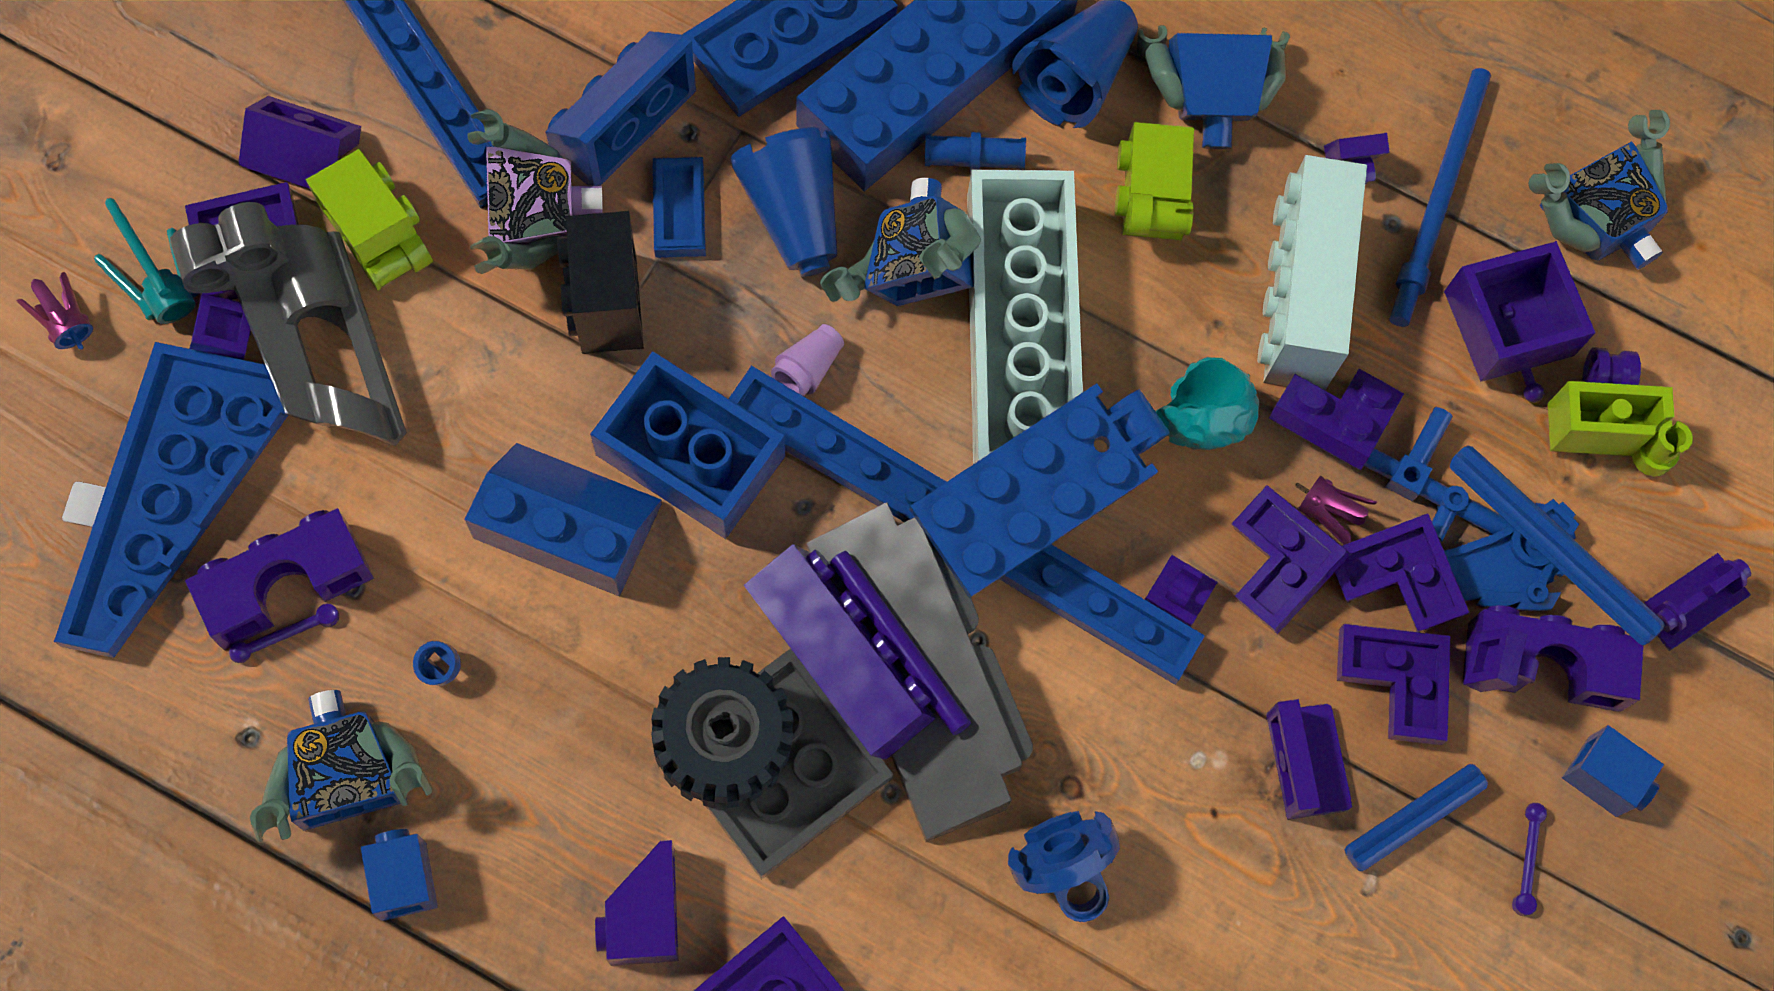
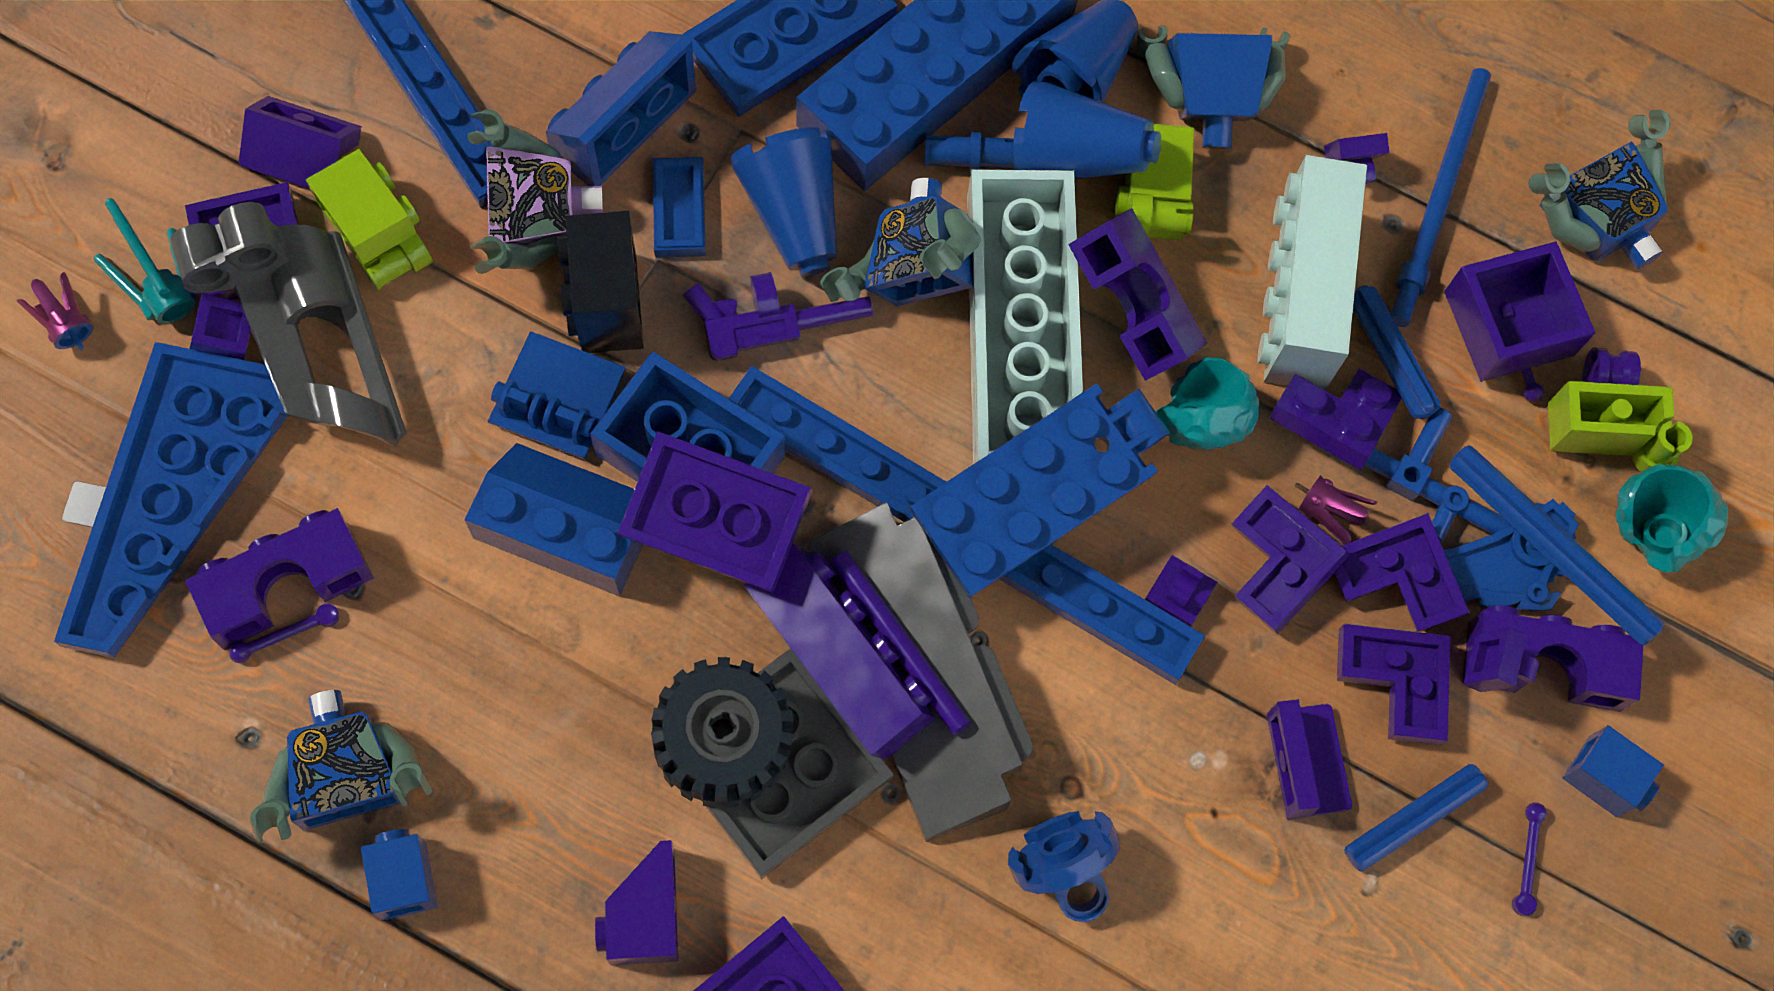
(430, 672): blue hinge -> none
(555, 394): none -> blue hinge
(715, 512): none -> dark purple plate
(769, 322): none -> dark purple piece
(808, 360): lavender cone -> none
(1081, 135): none -> blue cone
(1159, 322): none -> dark purple arch
(1394, 353): none -> blue axle
(1671, 515): none -> teal hair
(1699, 598): dark purple hinge -> none

